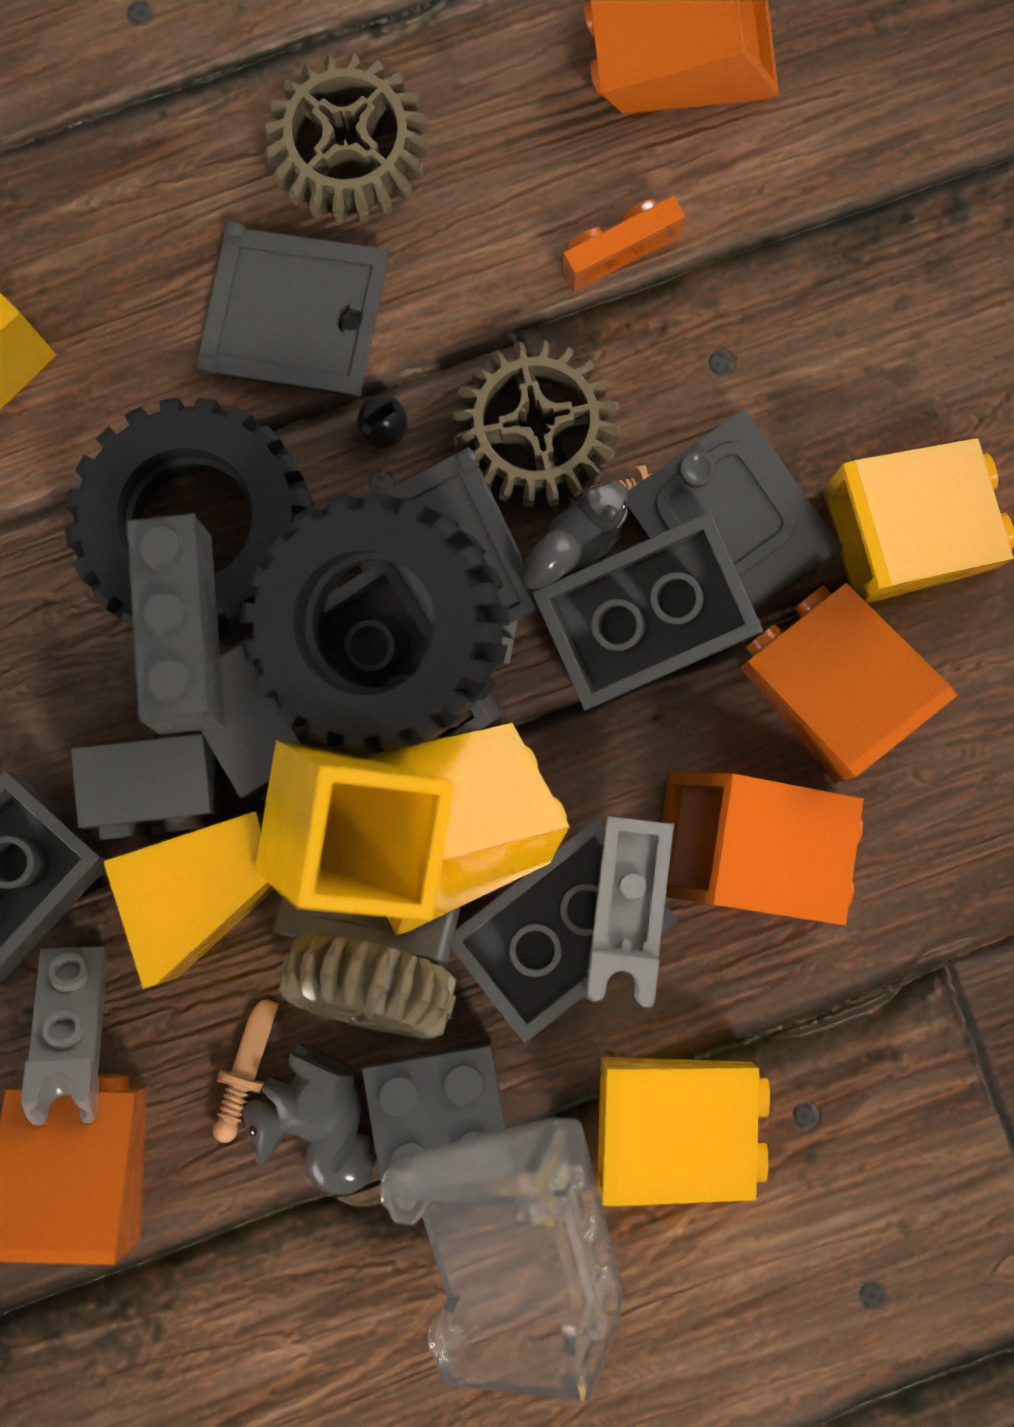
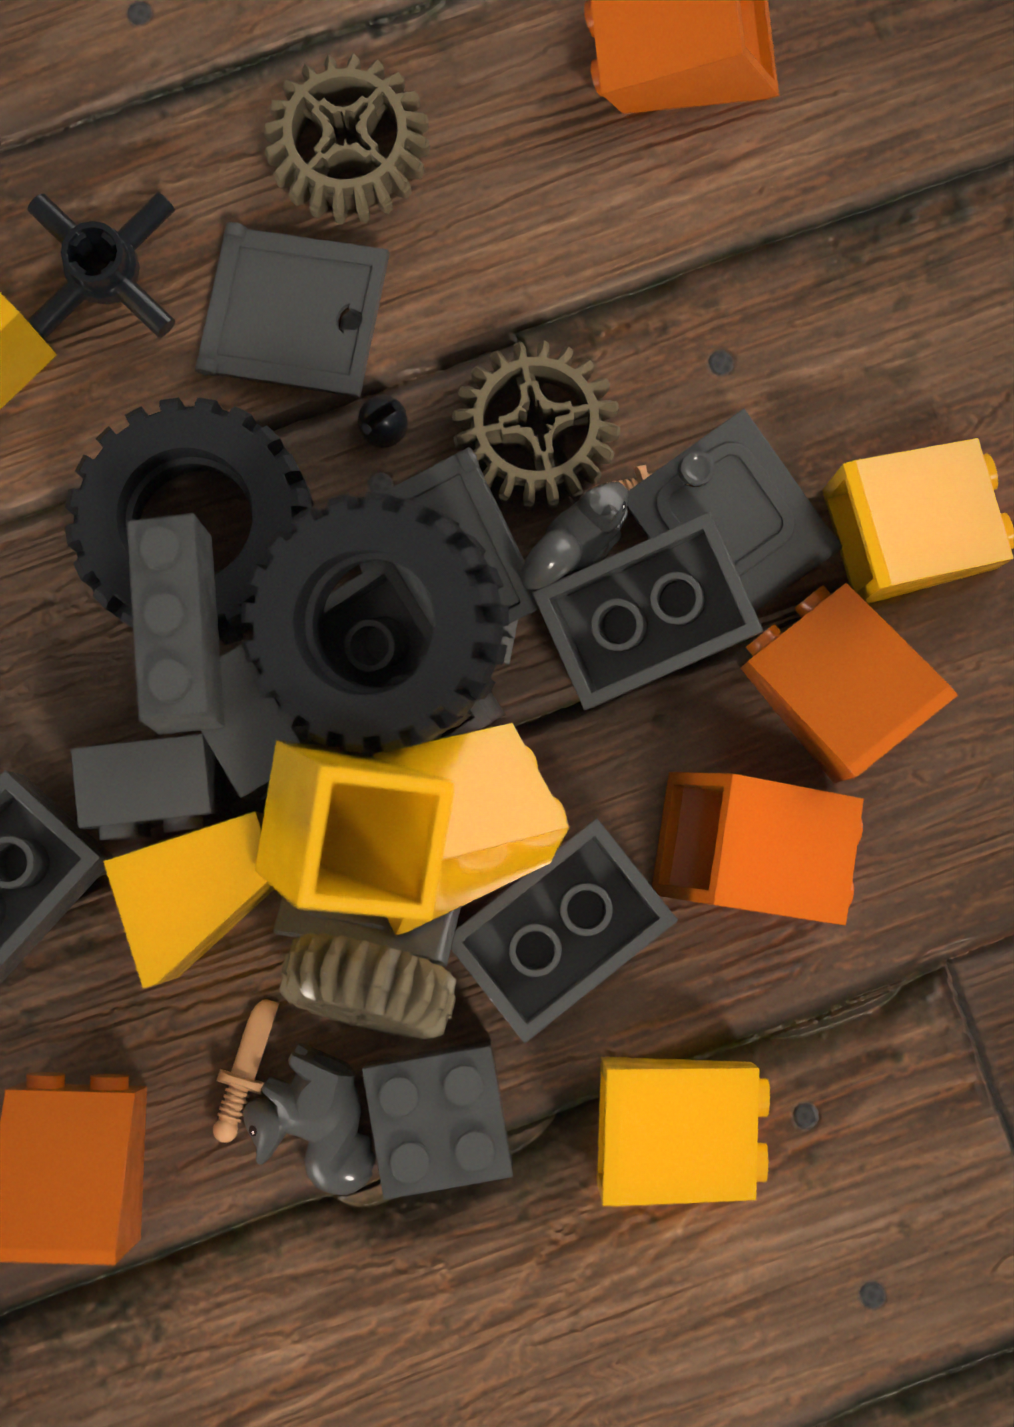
(66, 1032): light grey plate -> none
(117, 279): none -> black bar
(517, 1256): clear windscreen -> none
(630, 906): light grey plate -> none
(641, 232): orange piece -> none

